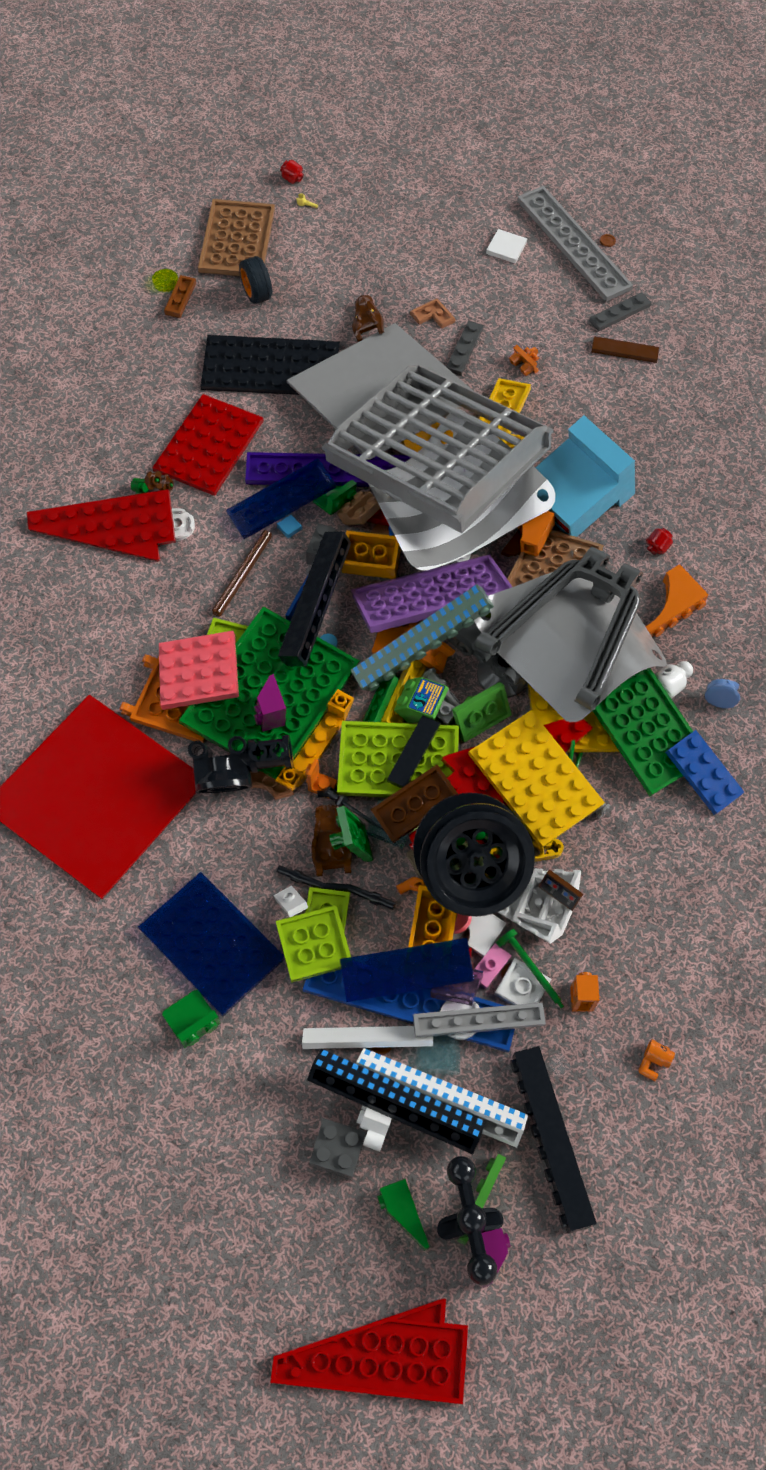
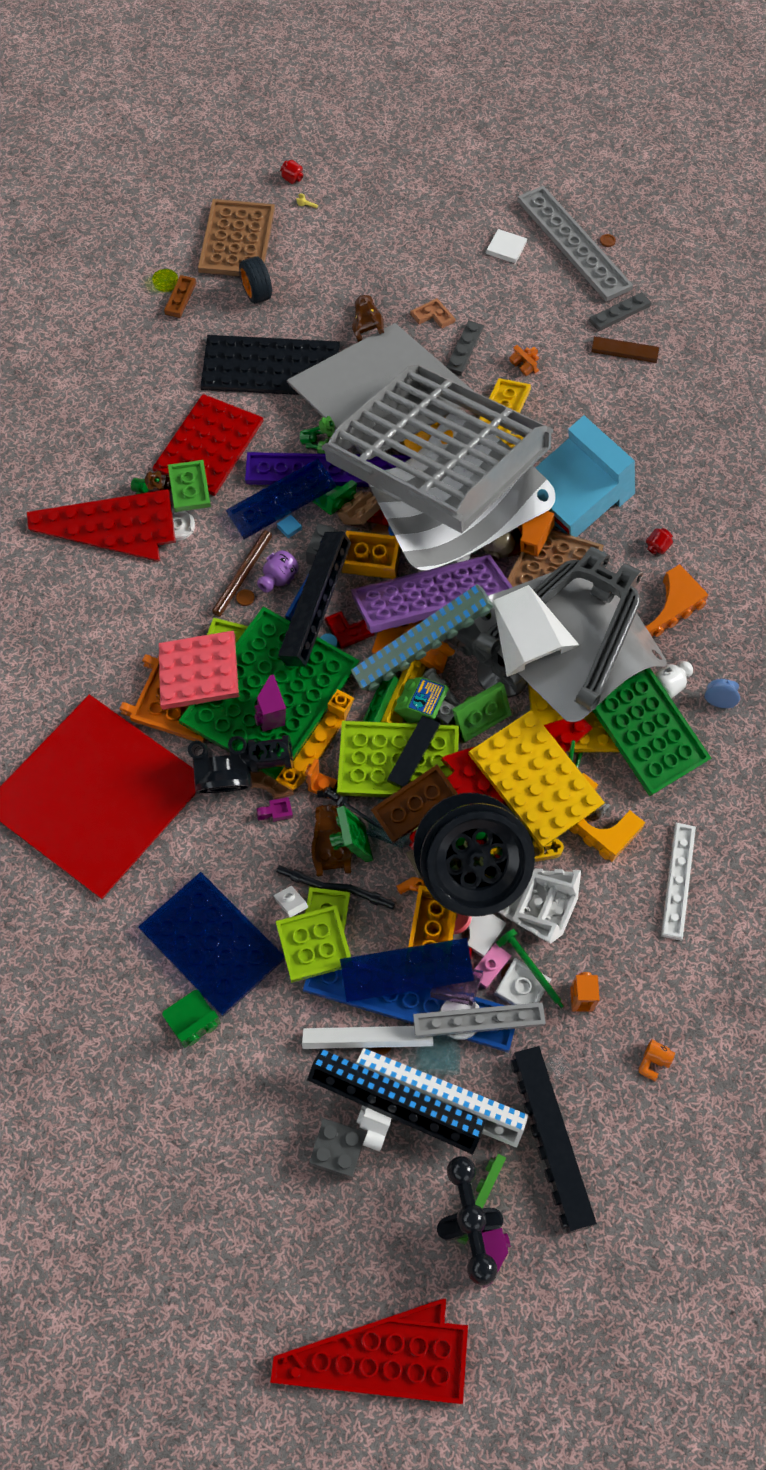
(189, 486): none -> bright green plate
(245, 597): none -> dark orange piece
(278, 570): none -> medium lavender piece
(278, 809): none -> magenta plate
(309, 436): none -> plant
(346, 633): none -> red tile
(401, 1208): green slope -> none
(501, 546): none -> dark tan plant
(528, 629): none -> white wedge
(560, 890): tile -> none
(613, 840): none -> light orange arch
(678, 881): none -> white tile
(705, 772): blue plate -> none

